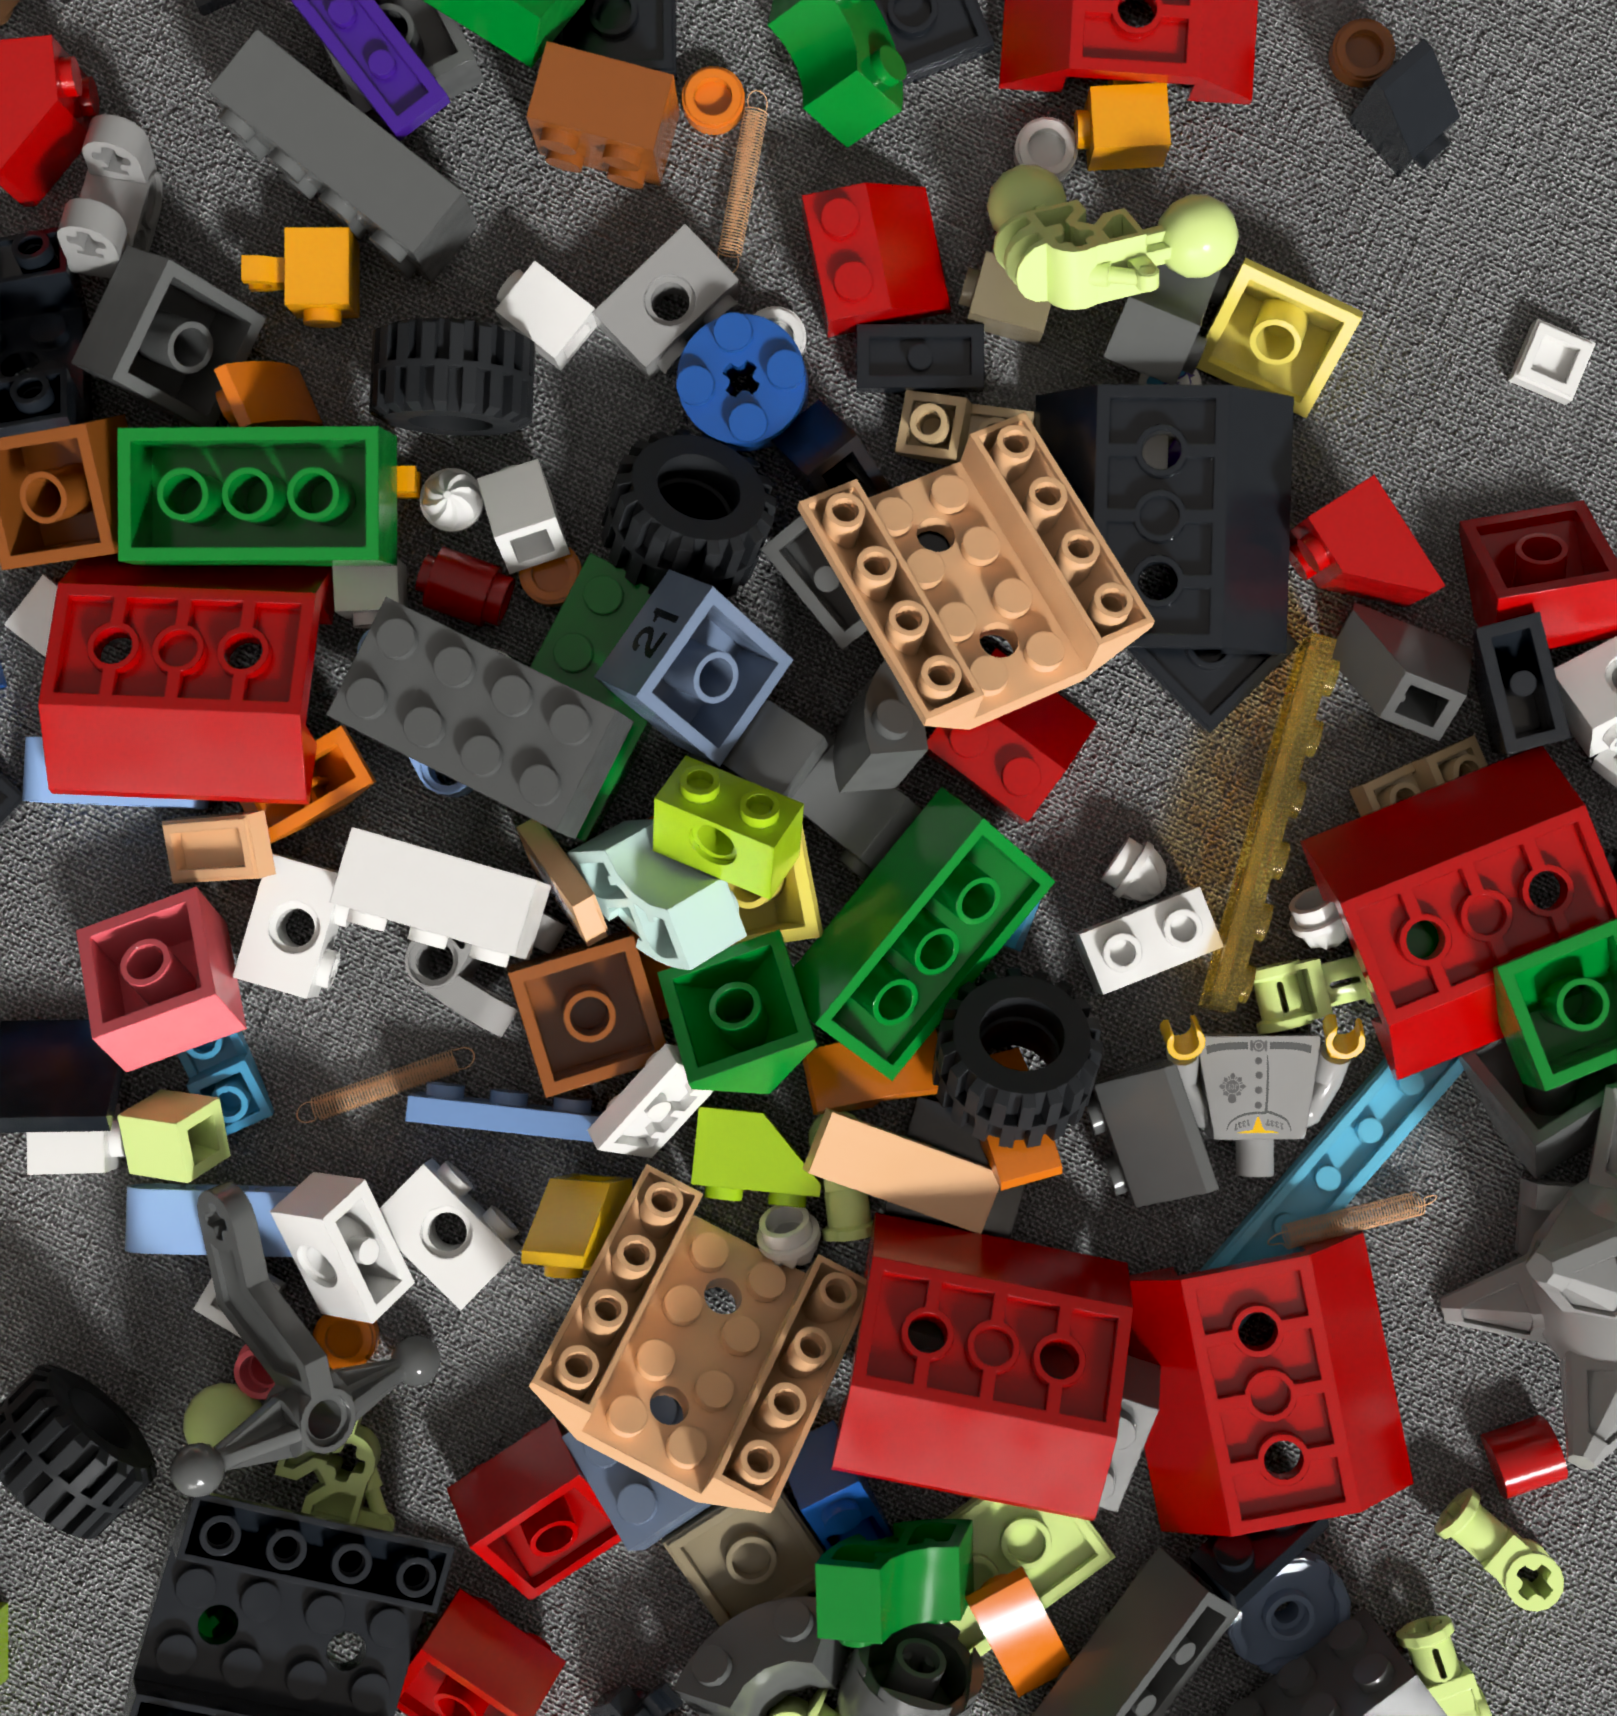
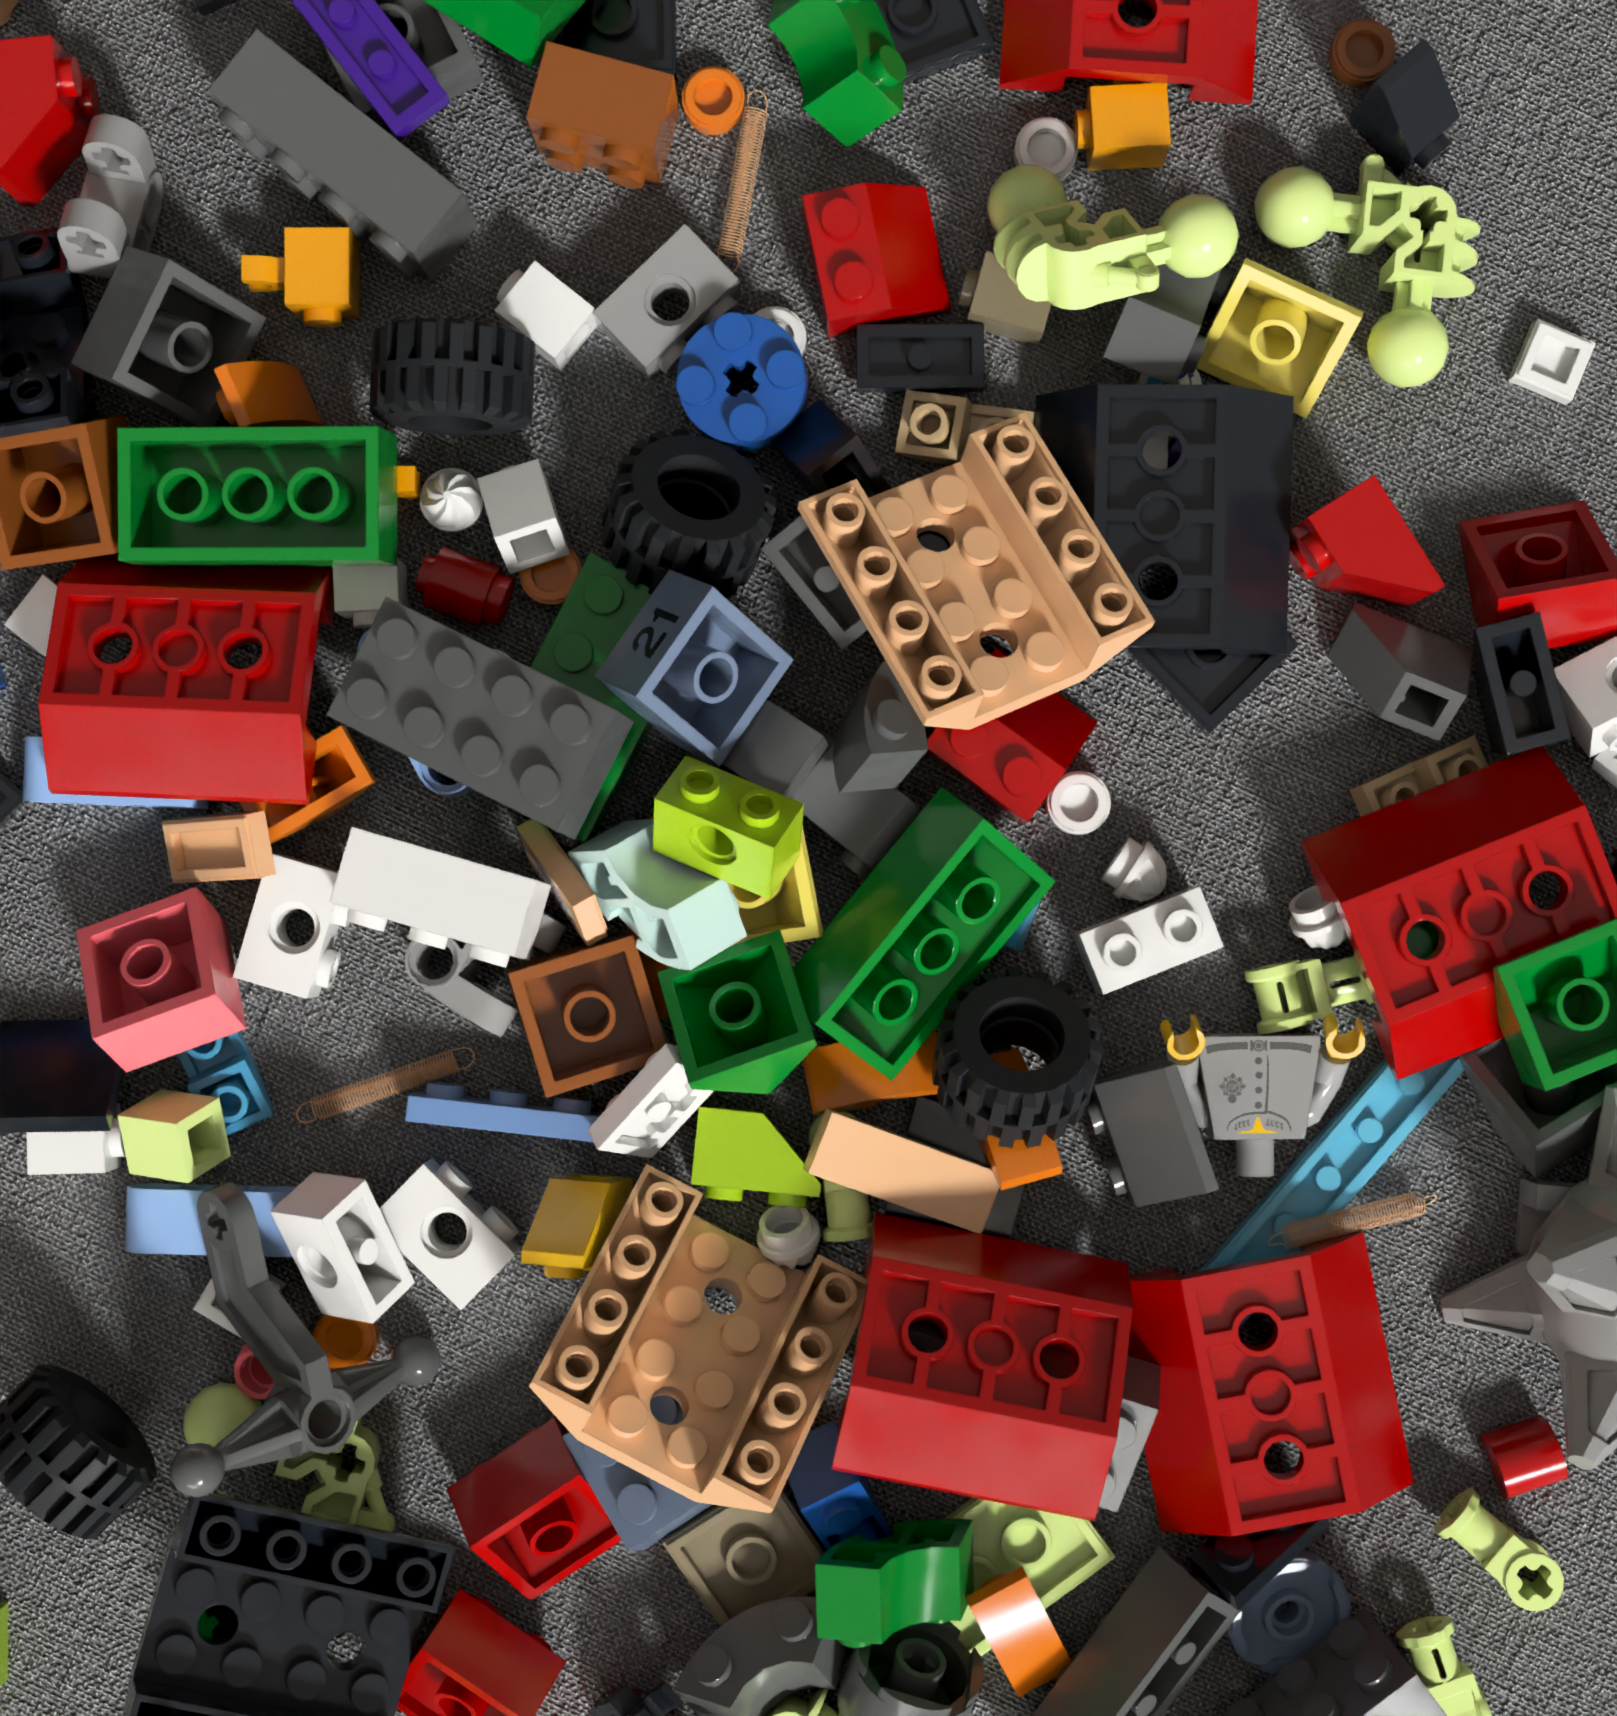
(1078, 803): none -> white tile
(1277, 798): clear yellow plate -> none
(1409, 341): none -> yellowish green piece

